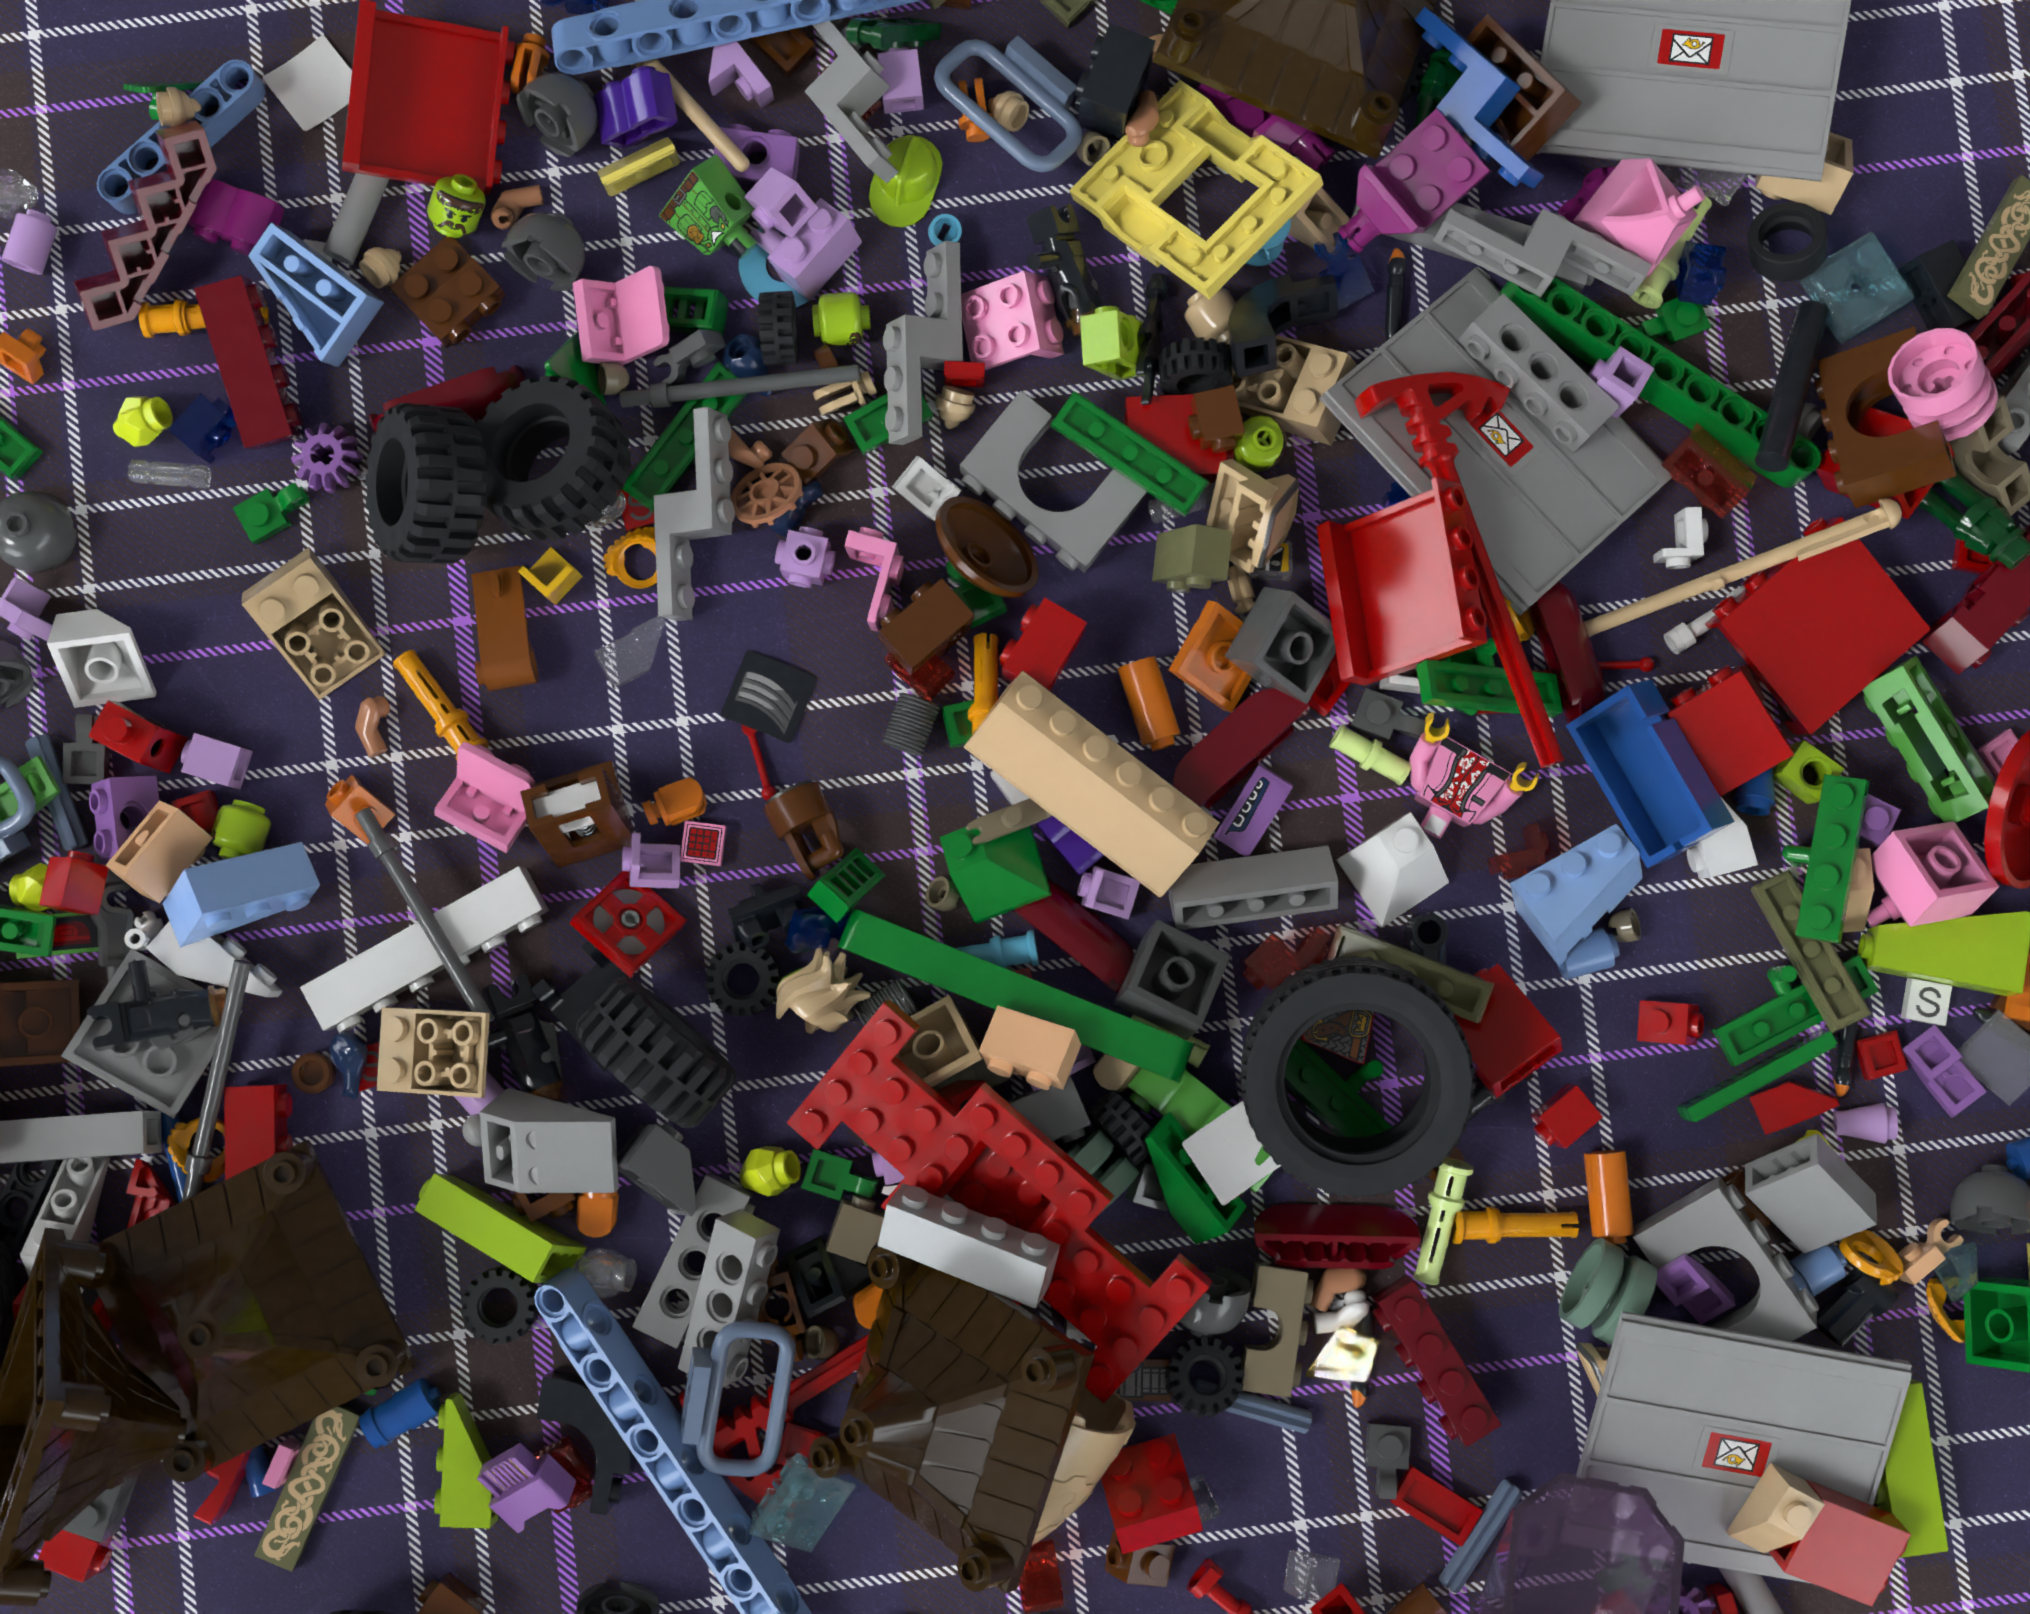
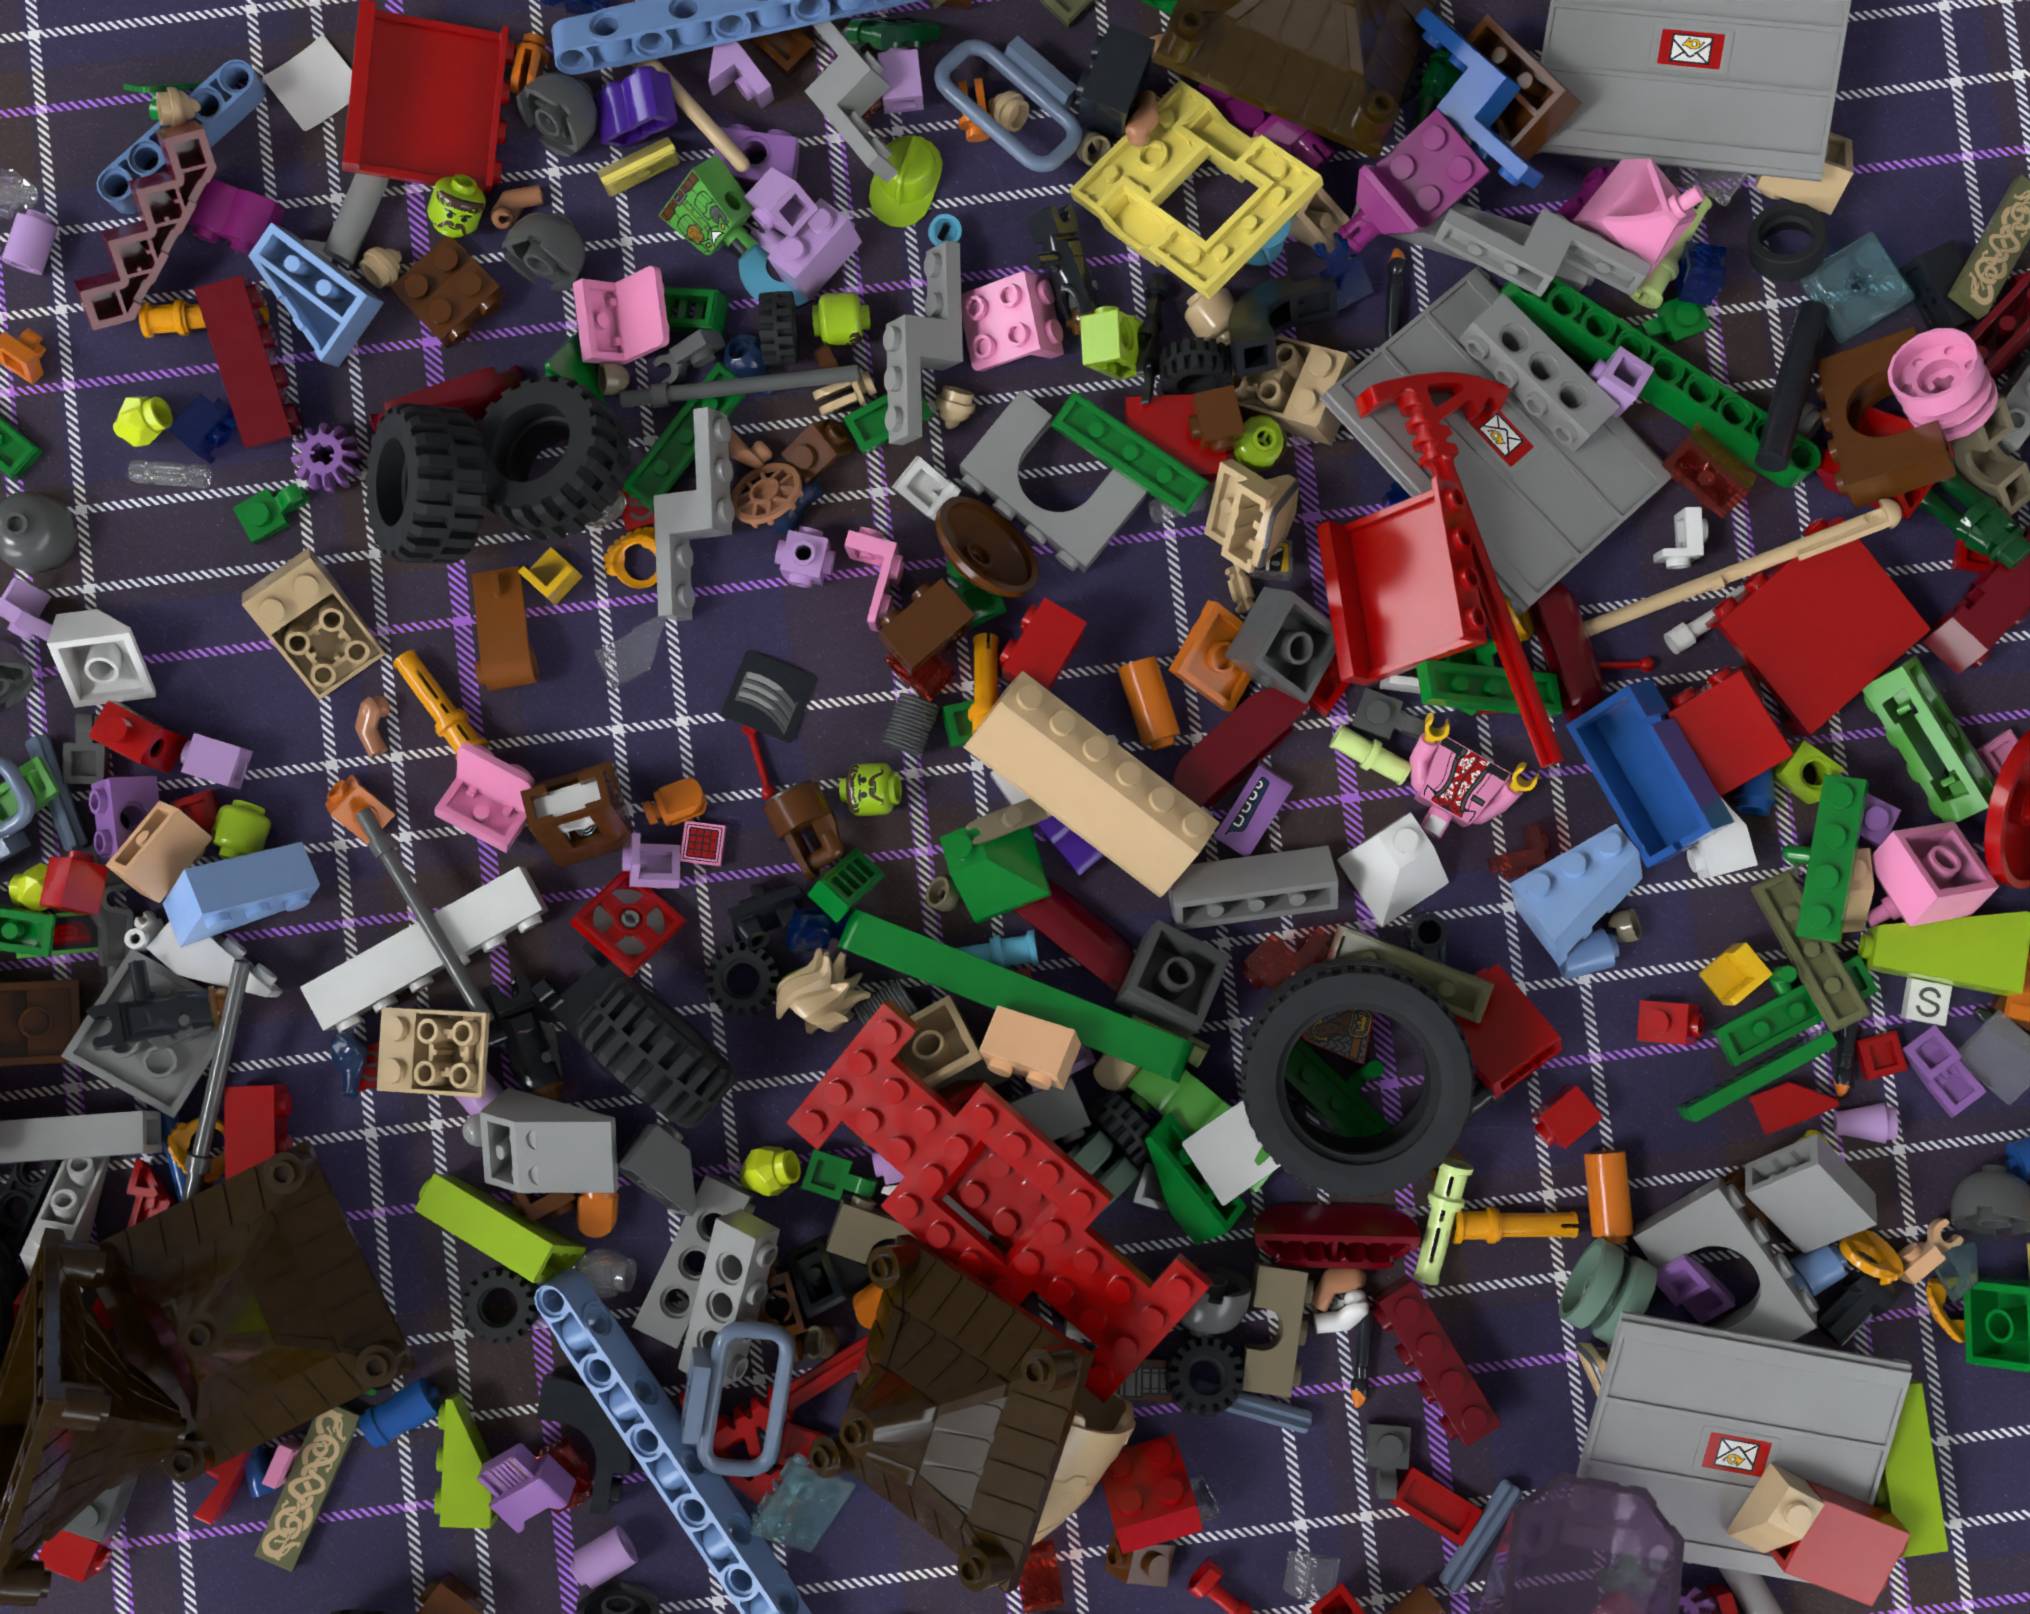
(313, 1072): reddish brown tile -> none
(603, 1558): none -> lavender brick
(871, 789): none -> lime head
(964, 374): red tile -> none
(969, 1245): light grey brick -> none
(1108, 892): lavender bracket -> none
(1192, 557): olive brick -> none
(1345, 1357): clear yellow piece -> none
(1735, 973): none -> yellow panel

